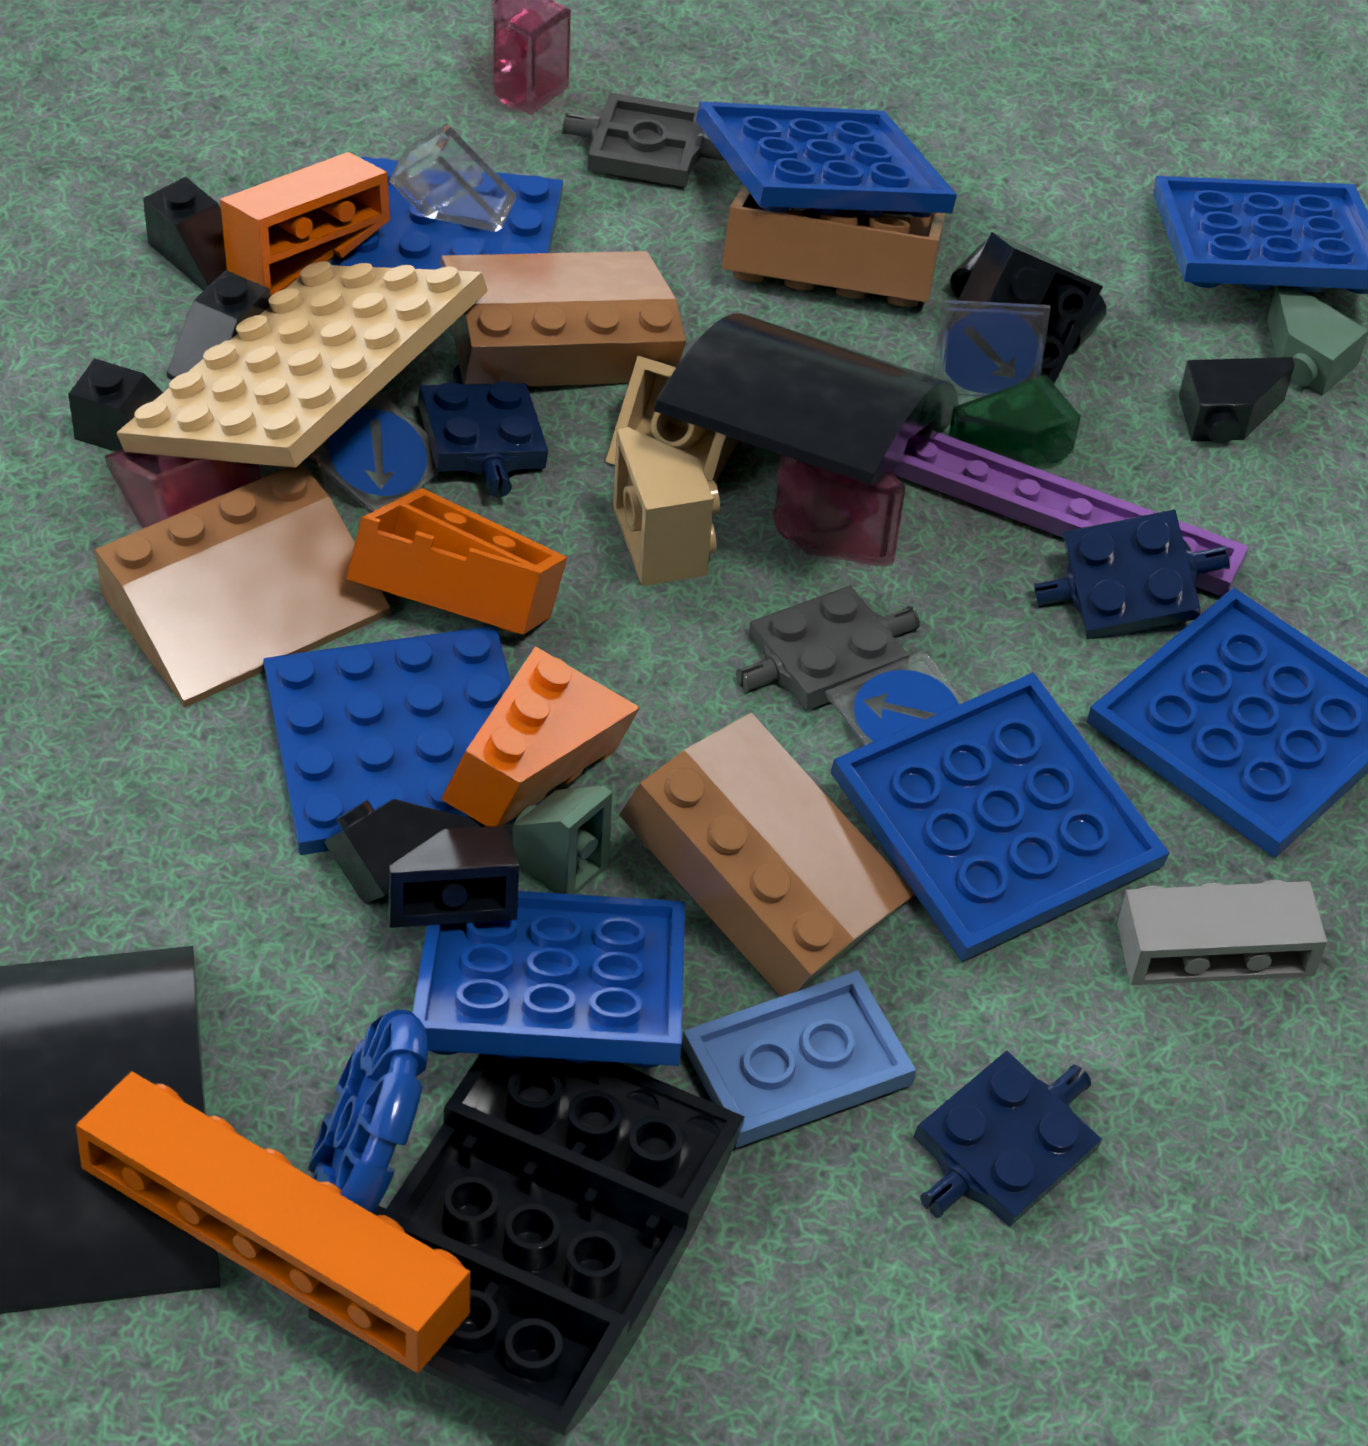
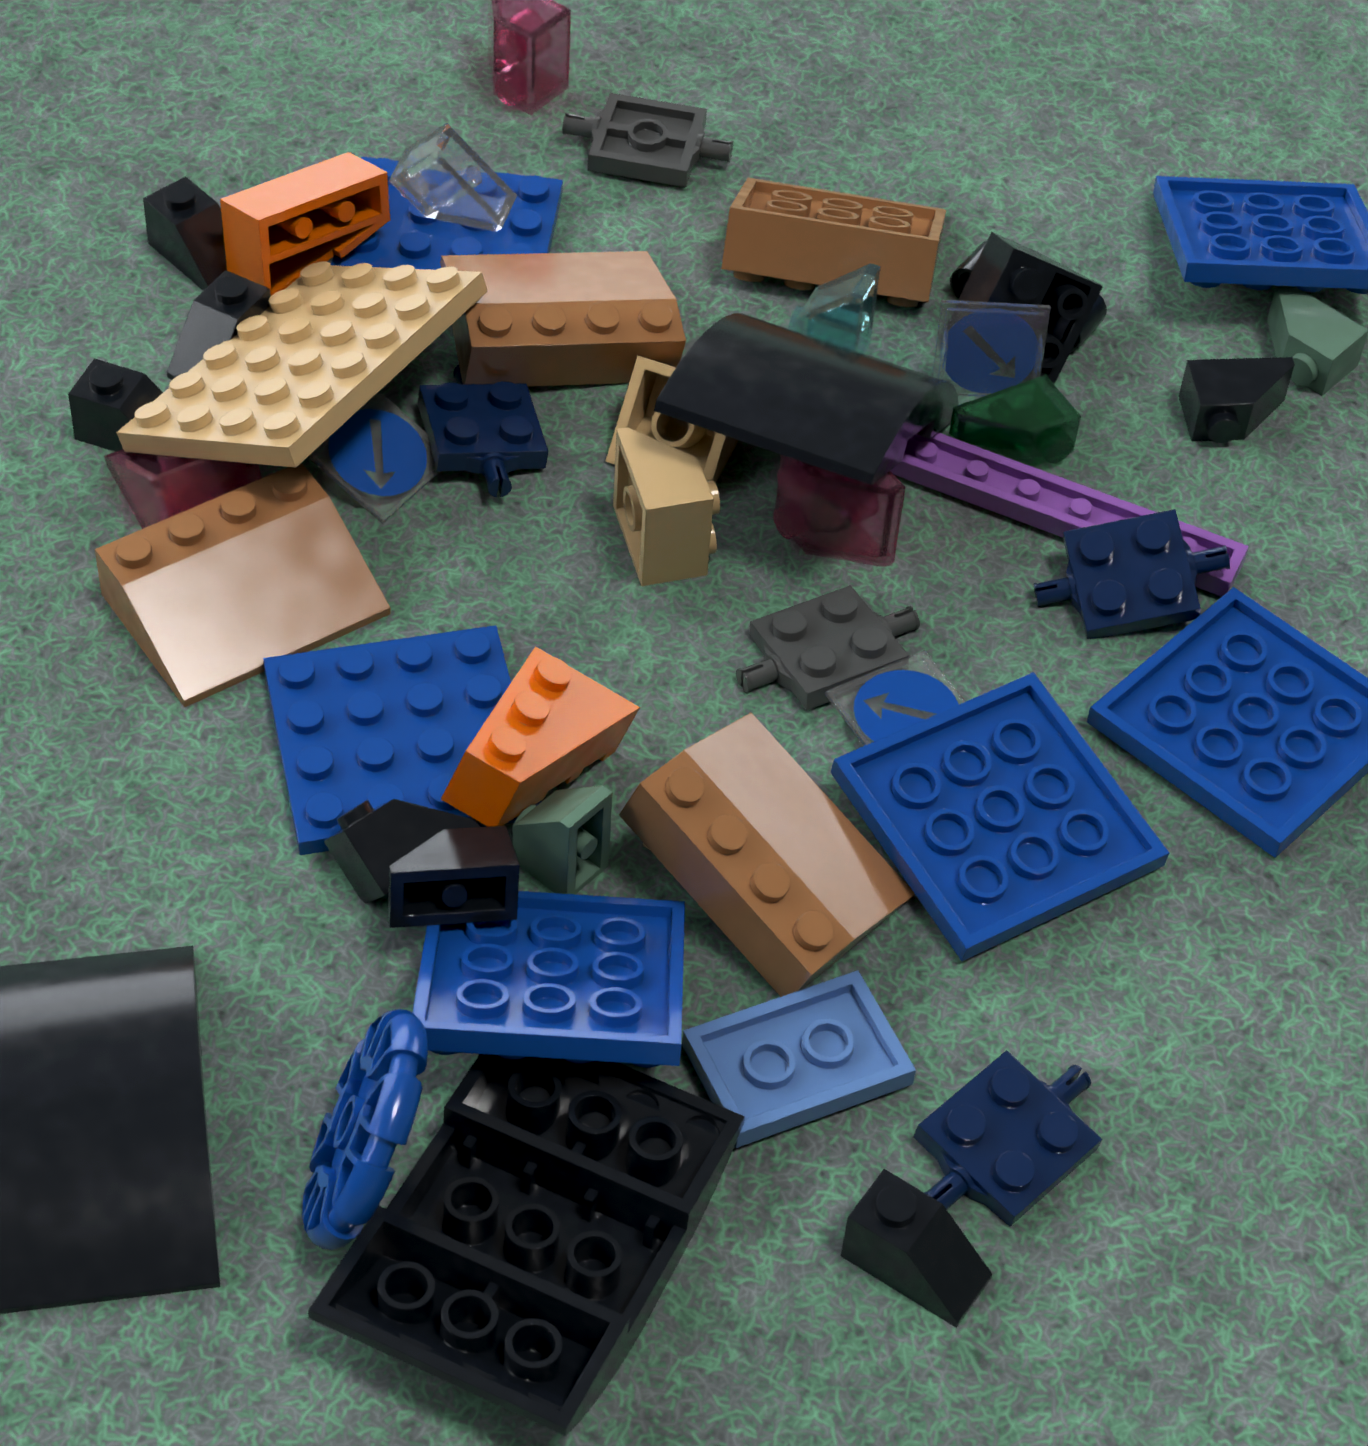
(276, 1220): orange brick -> none
(456, 562): orange wedge -> none
(825, 159): blue plate -> none
(841, 310): none -> clear light blue slope
(915, 1248): none -> black slope
(1221, 932): light grey brick -> none

